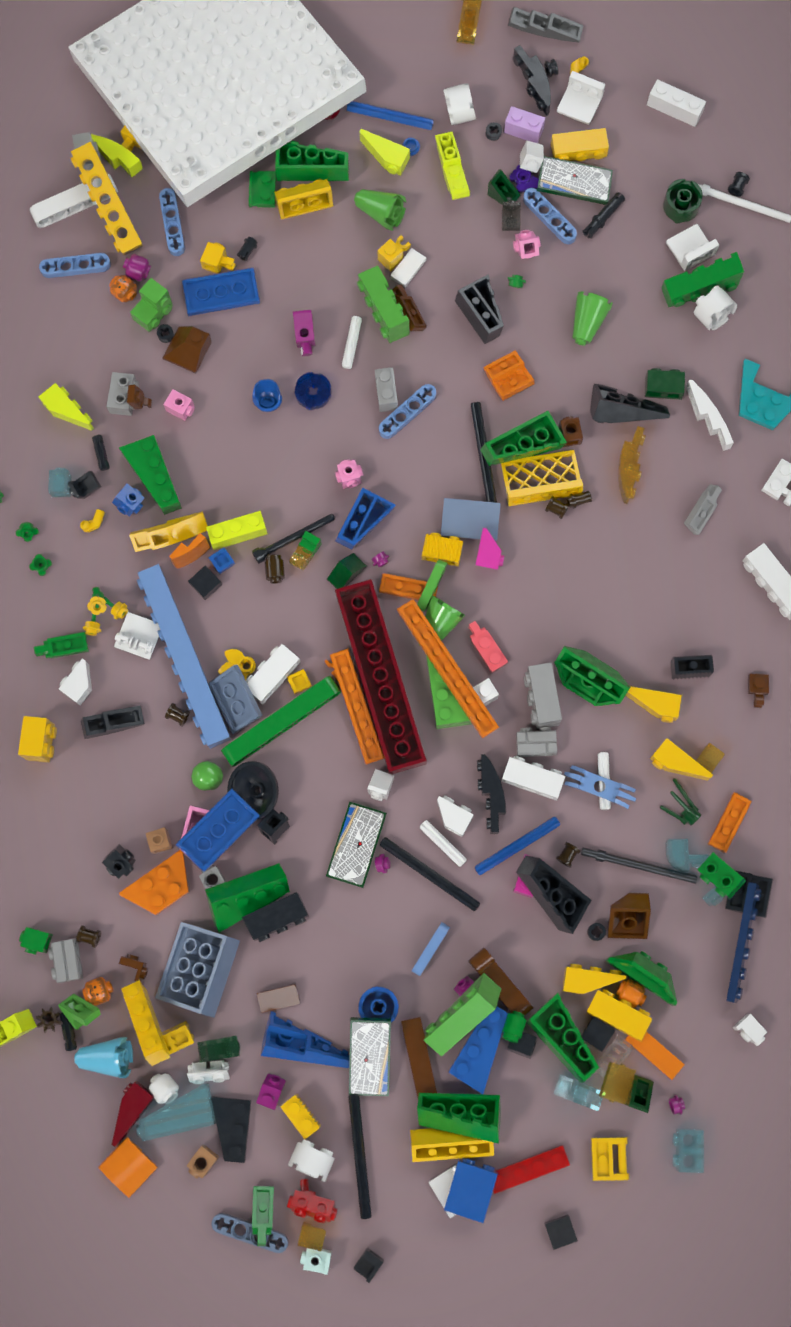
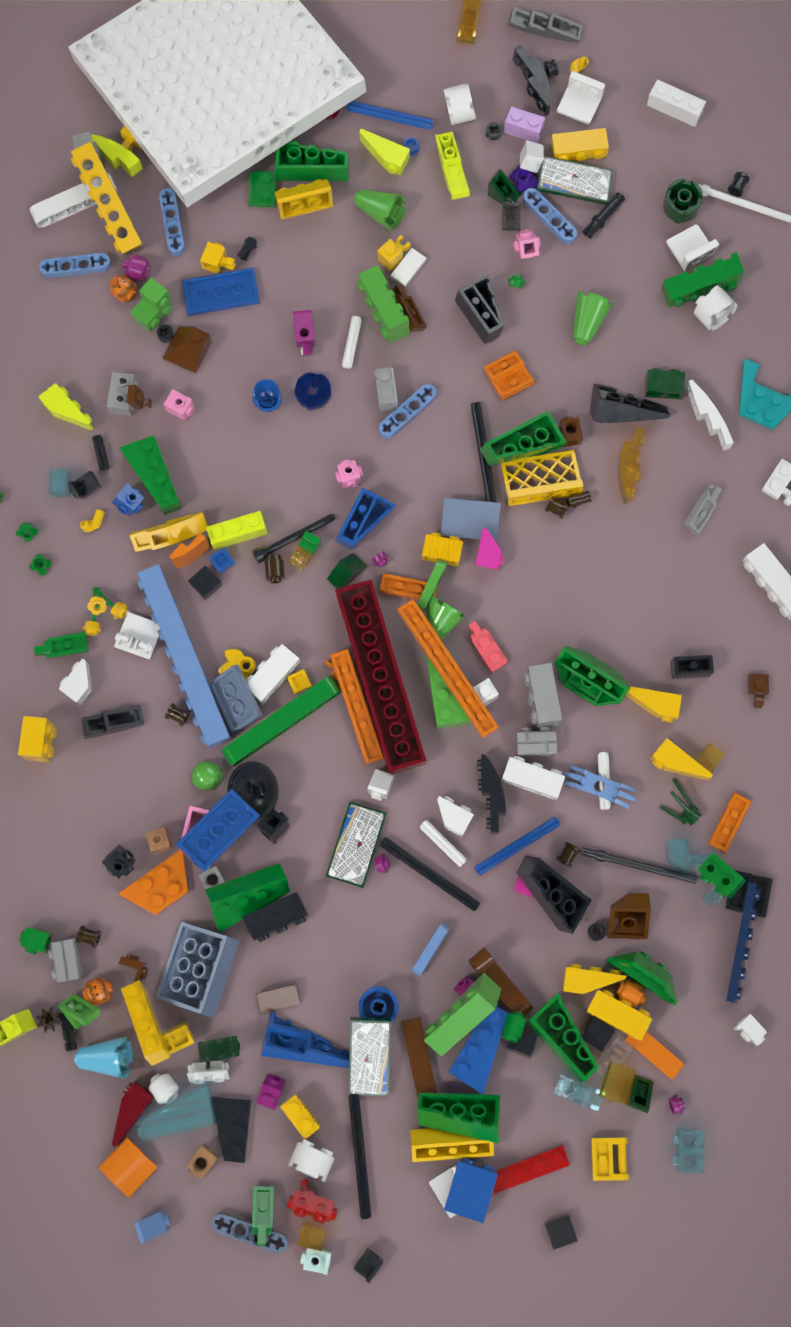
(152, 1226): none -> medium blue slope

